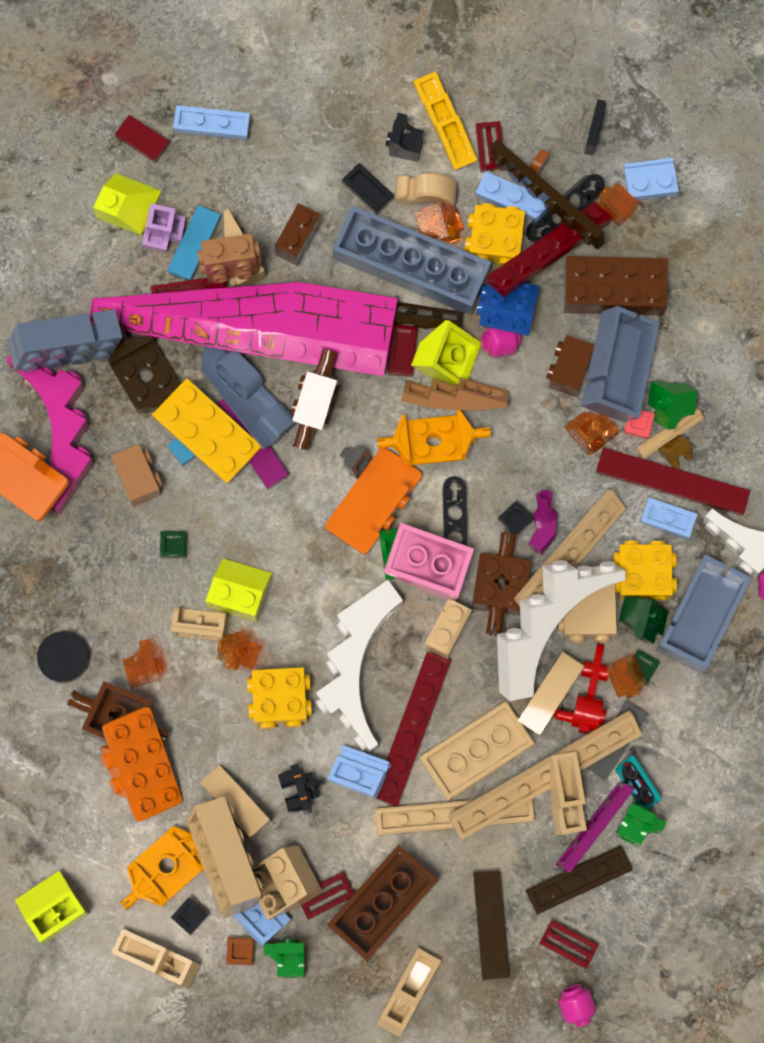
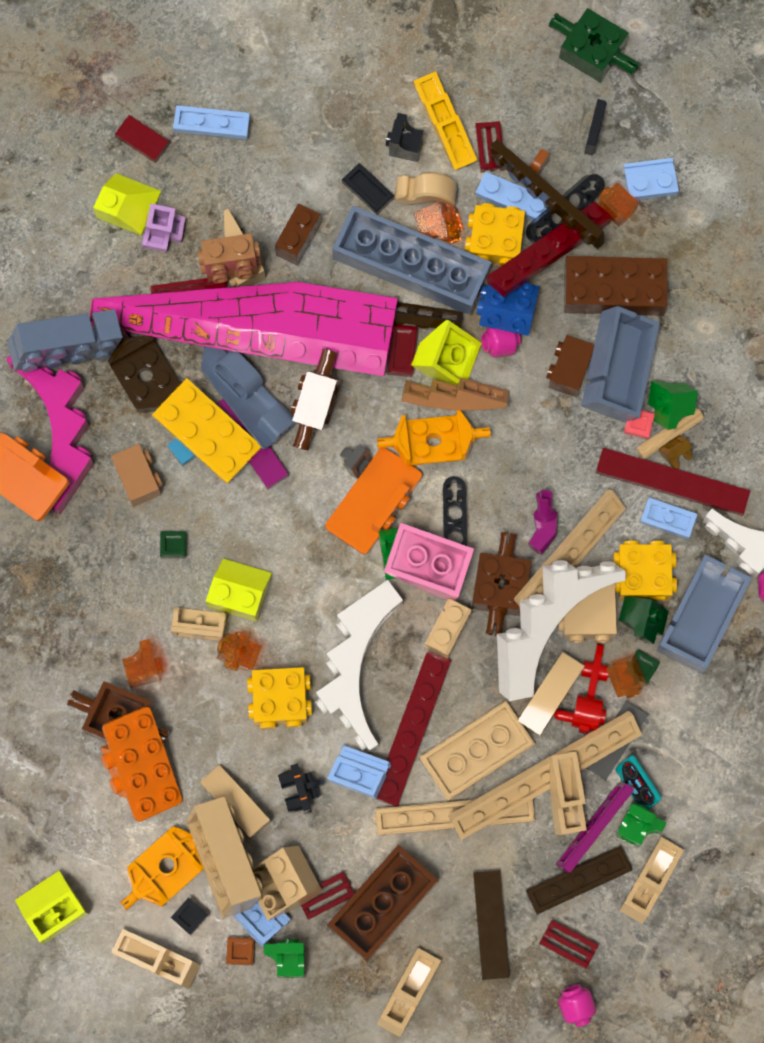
(63, 657): black tile -> none
(199, 229): dark azure tile -> none
(515, 518): black plate -> none
(591, 431): clear orange brick -> none
(607, 40): none -> dark green brick
(651, 880): none -> tan slope

